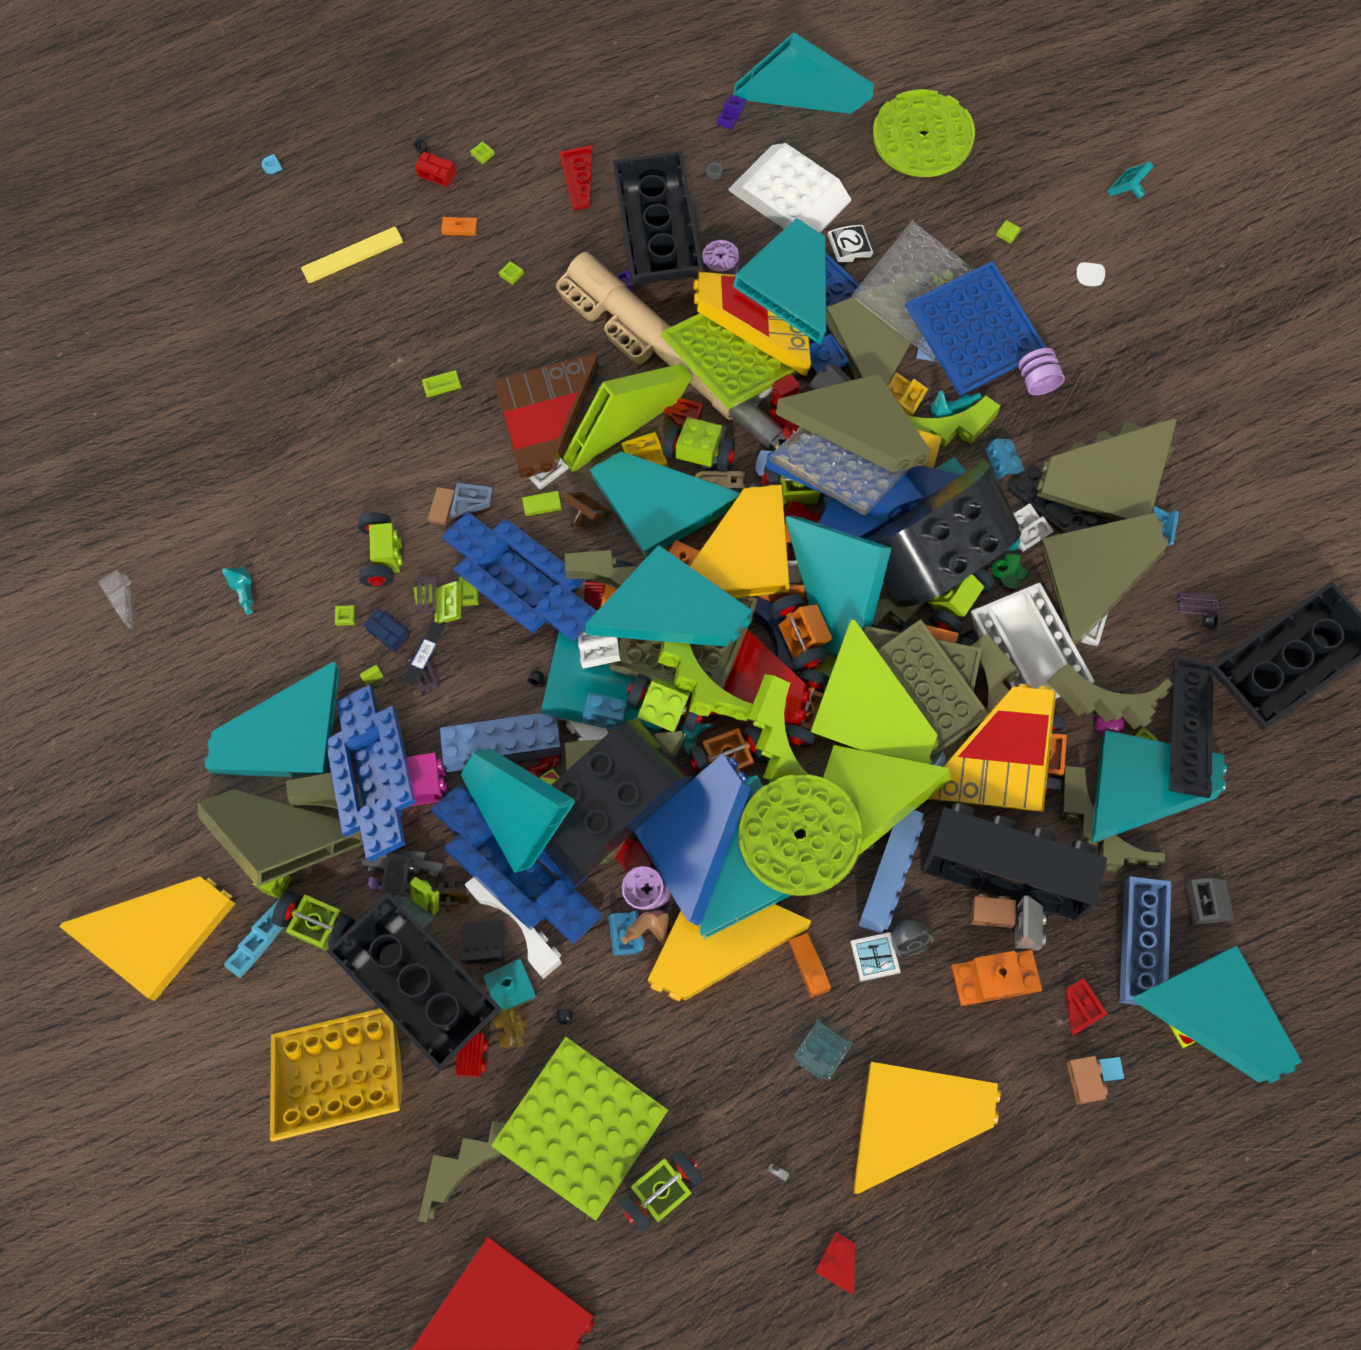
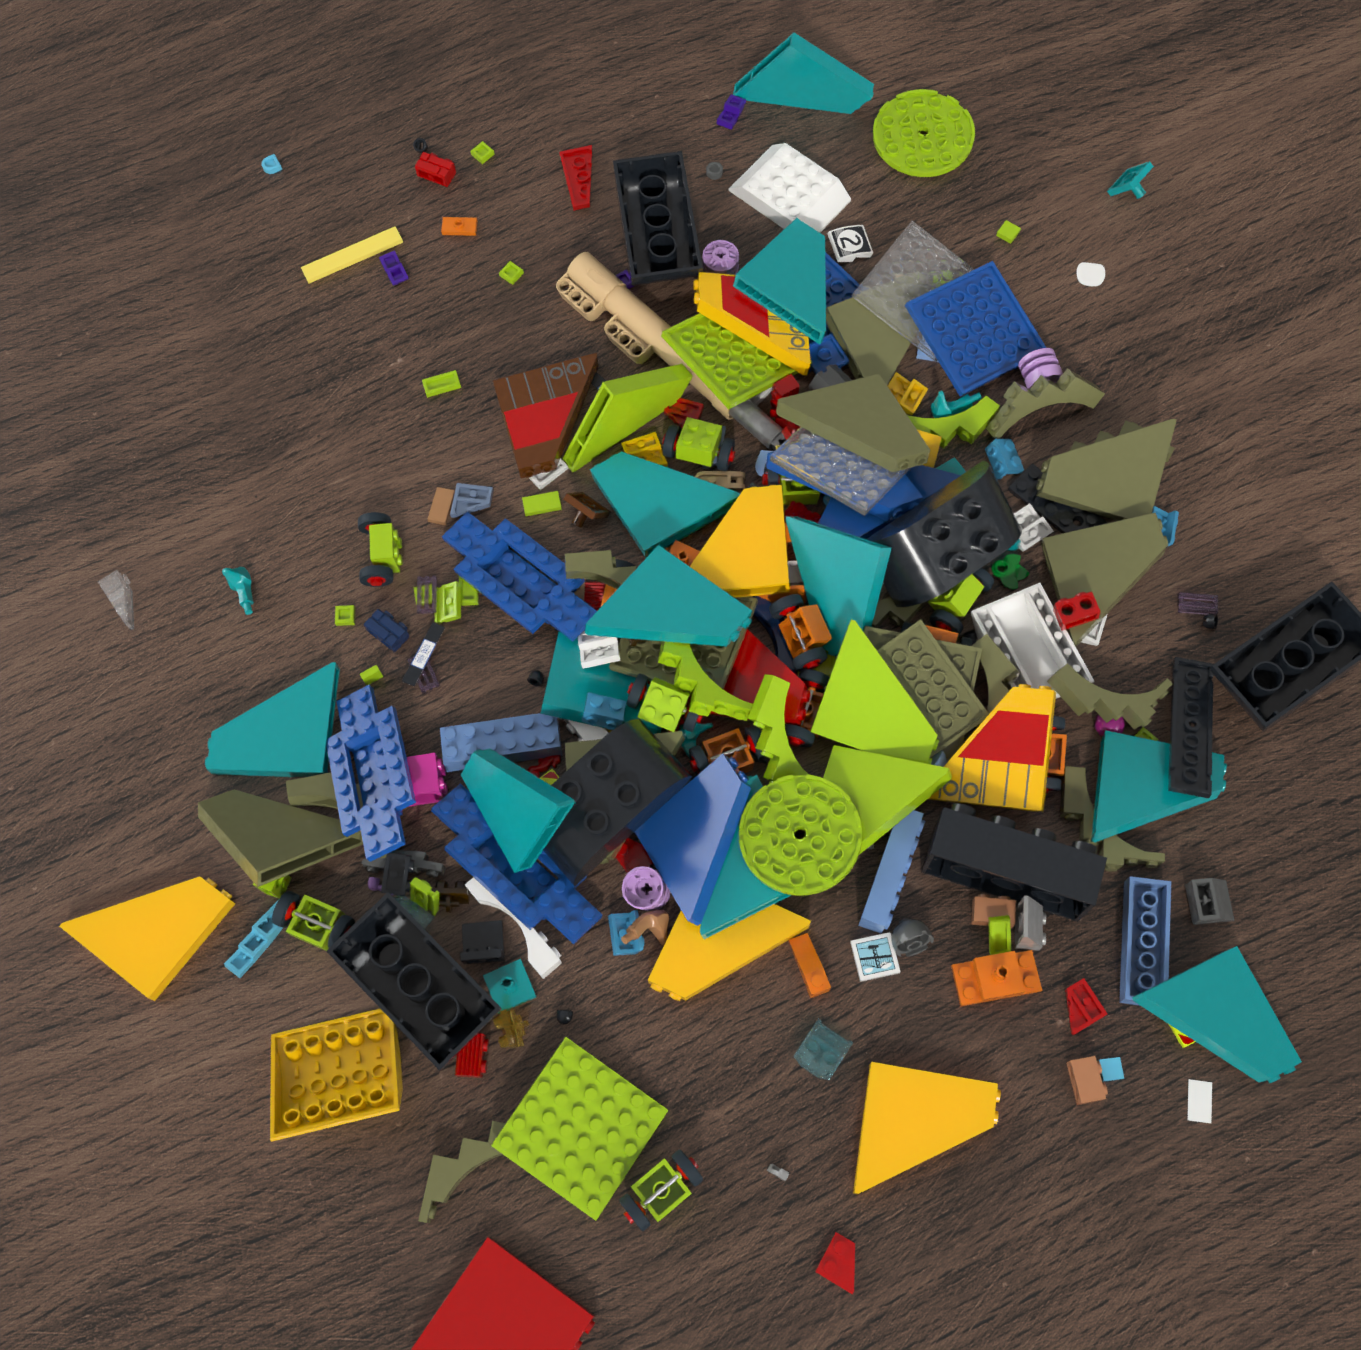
(393, 268): none -> dark purple slope
(999, 934): none -> lime tile
(1044, 392): none -> olive arch
(1079, 614): none -> red brick
(1199, 1101): none -> white sticker

